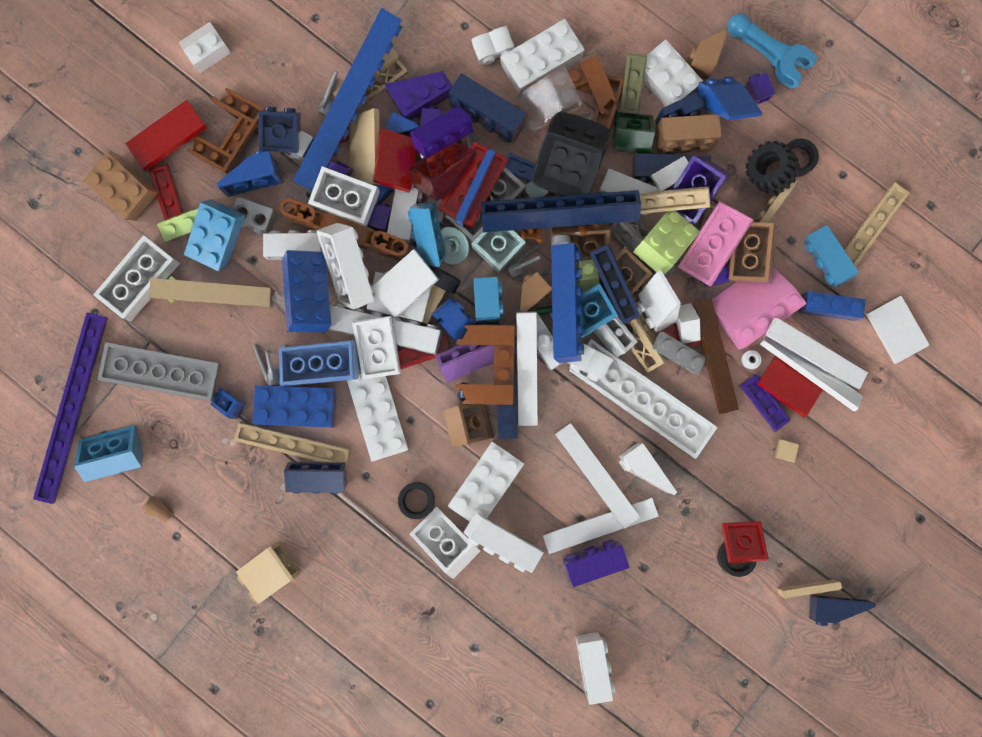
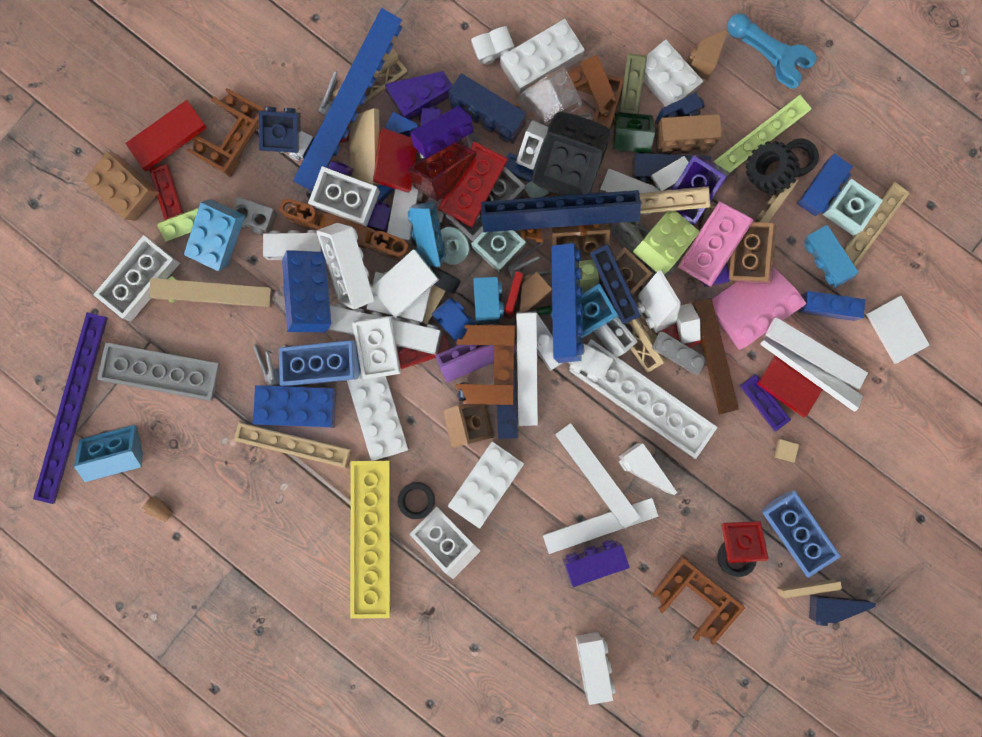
(204, 47): white slope -> none
(228, 404): blue slope -> none
(252, 174): blue slope -> none
(267, 573): tan slope -> none
(315, 477): dark blue brick -> none
(370, 539): none -> light yellow plate
(475, 187): blue tile -> none
(502, 542): white brick -> none
(513, 295): none -> red tile
(531, 144): none -> white brick
(560, 239): light grey tile -> none
(725, 605): none -> dark orange wedge
(727, 98): blue slope -> none
(745, 359): white plate -> none
(760, 88): dark purple brick -> none
(765, 132): none -> yellowish green plate
(800, 533): none -> medium blue brick
(825, 185): none -> blue brick
(852, 207): none -> light aqua brick

